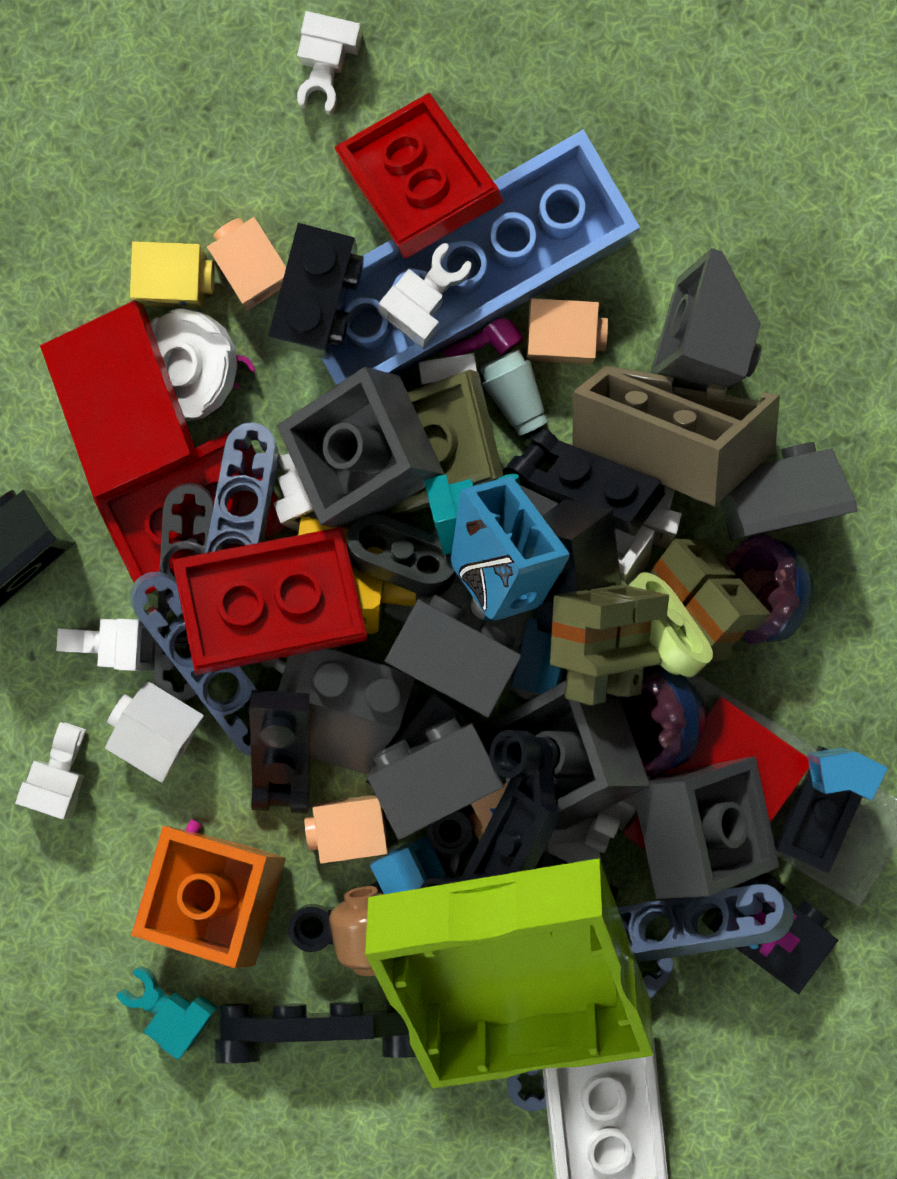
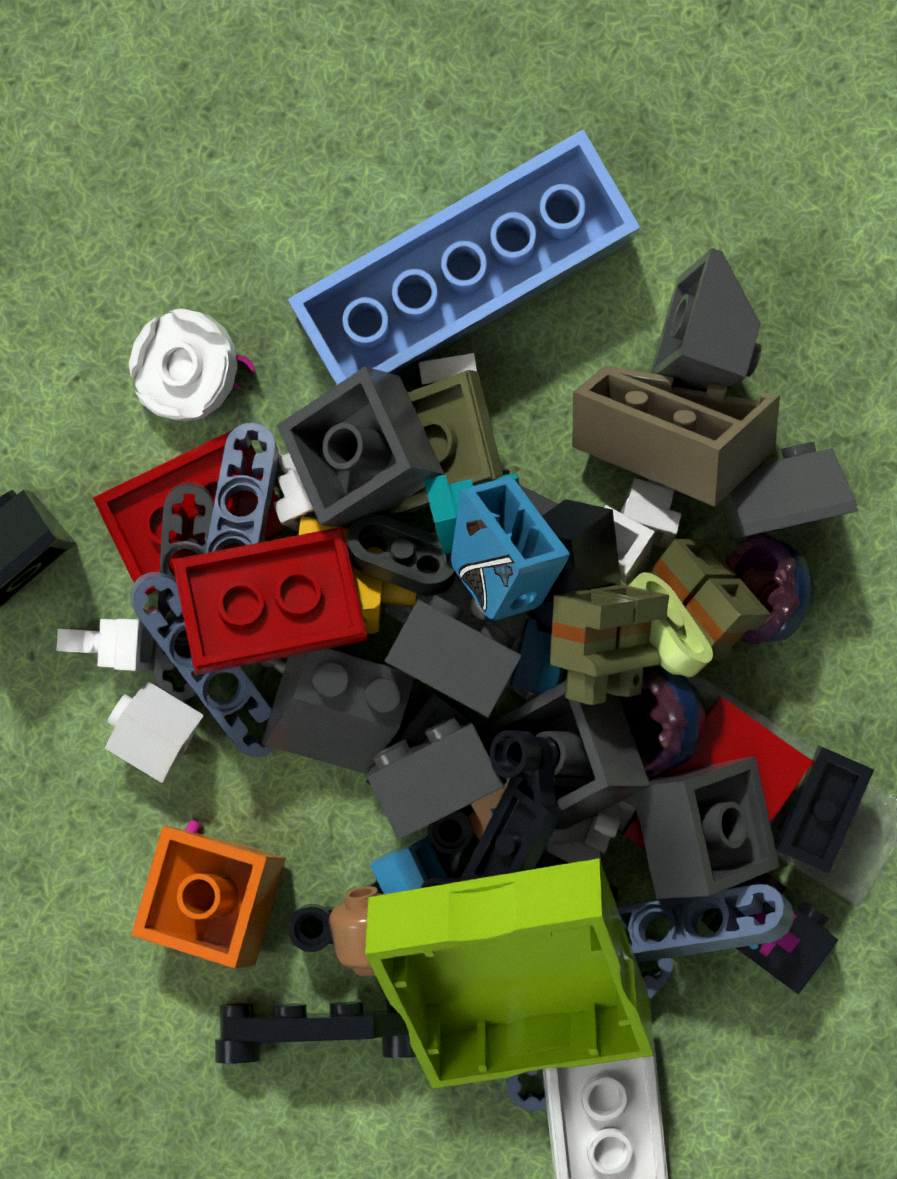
(52, 785): white piece -> none
(118, 400): red tile -> none
(170, 274): light yellow brick -> none
(175, 1020): teal piece -> none
(248, 261): light nougat brick -> none
(280, 750): black plate -> none
(314, 291): black brick -> none
(324, 48): white piece -> none
(347, 829): light nougat brick -> none
(415, 300): white piece -> none
(418, 175): red tile -> none
(500, 333): dark pink hand -> none
(515, 391): light aqua cone -> none
(565, 331): light nougat brick -> none
(586, 479): black plate -> none
(845, 770): dark azure piece -> none

